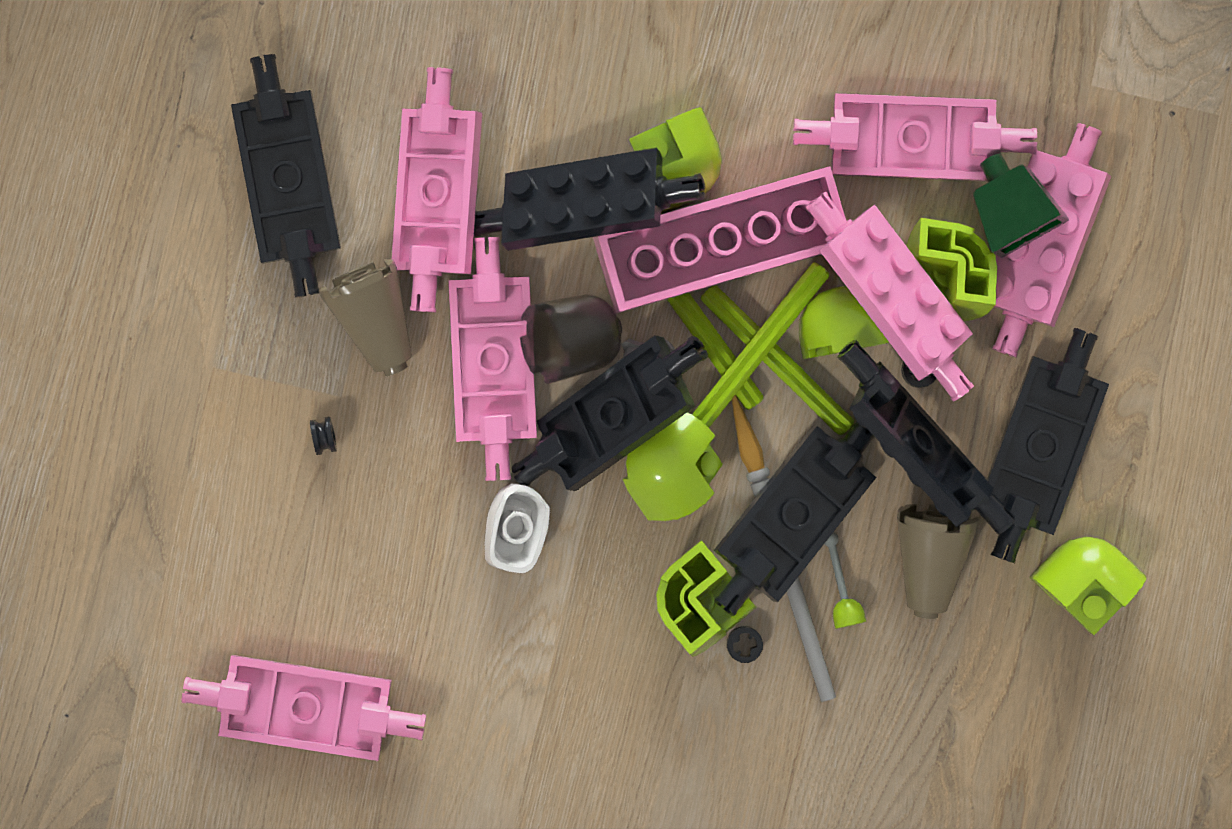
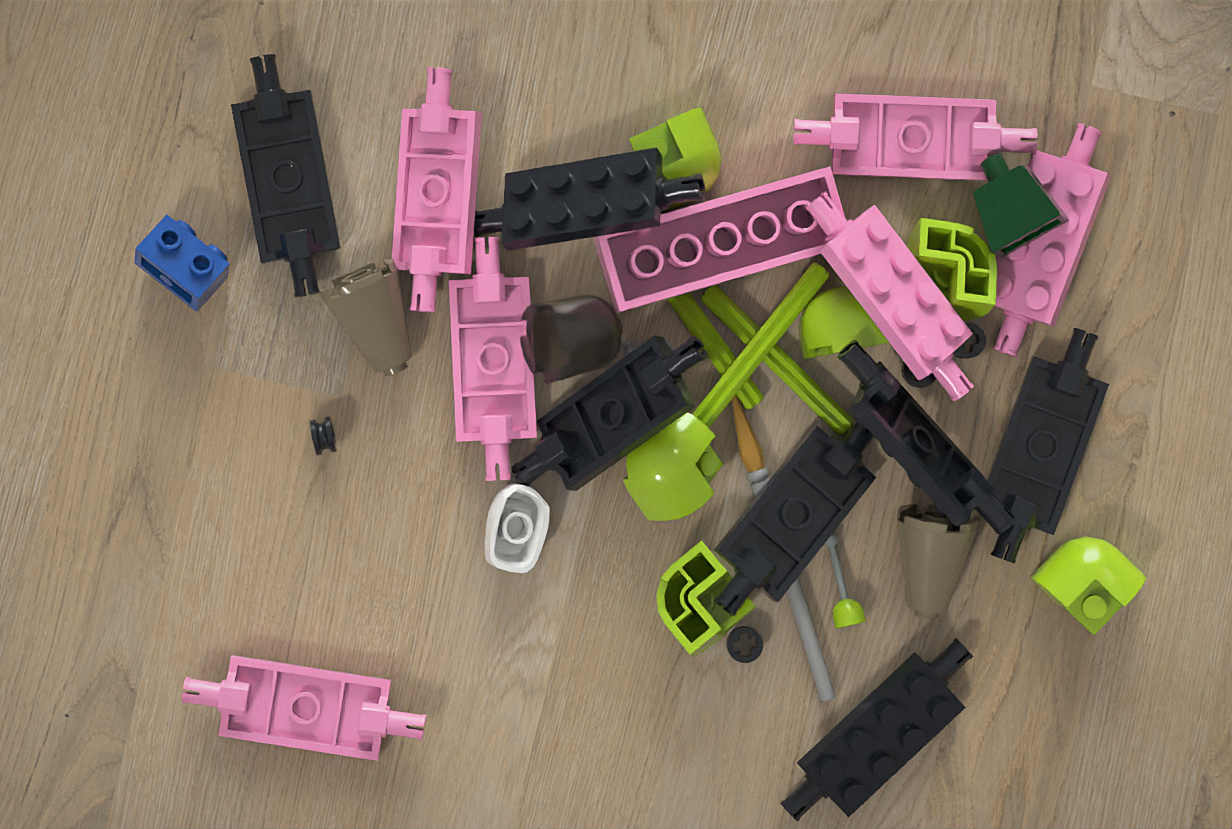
(182, 262): none -> blue brick
(880, 734): none -> black plate
(975, 349): none -> black bush

